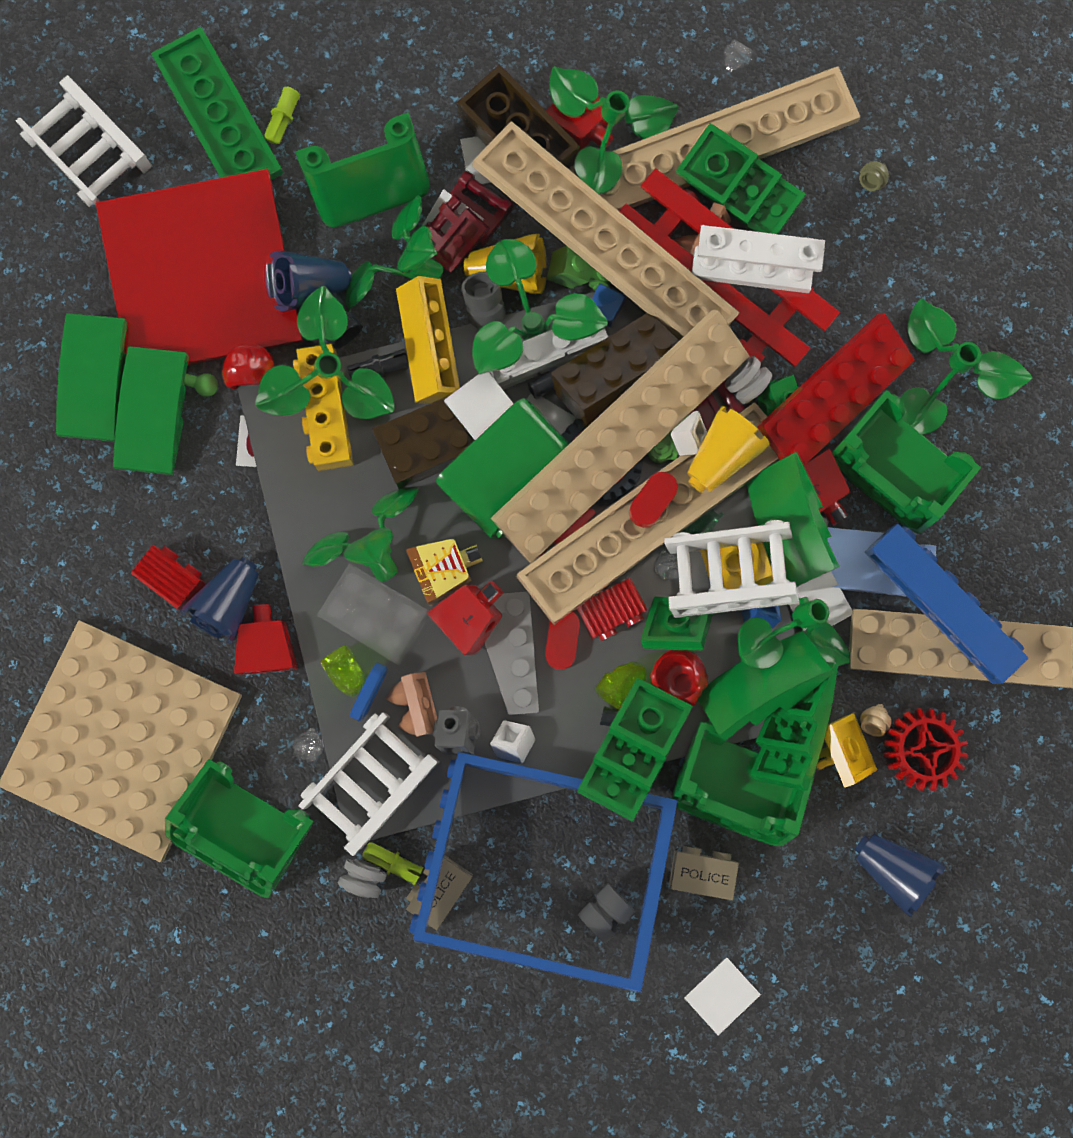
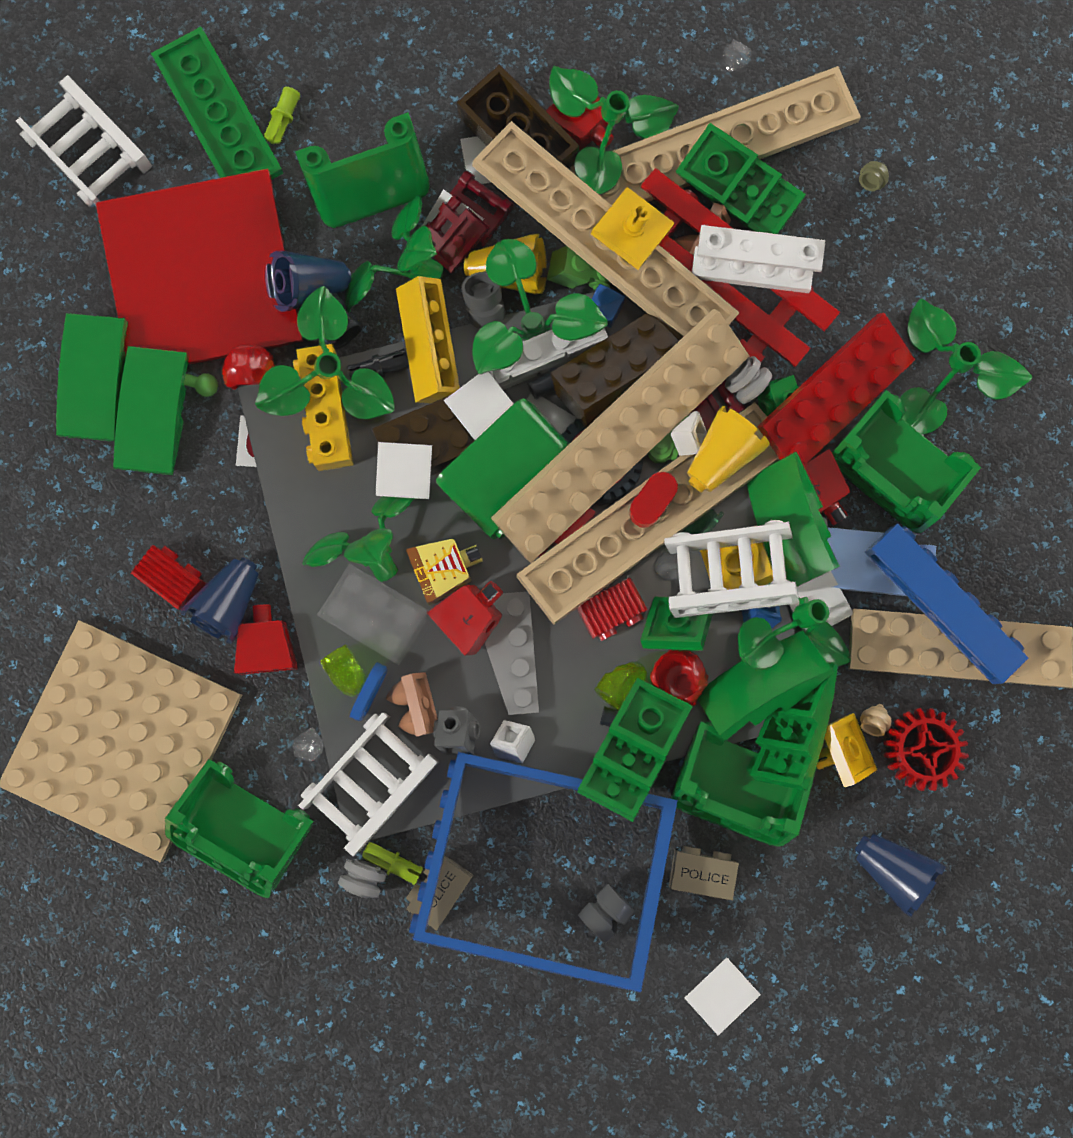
(403, 470): none -> white sticker
(562, 642): red tile -> none
(632, 228): none -> yellow tile

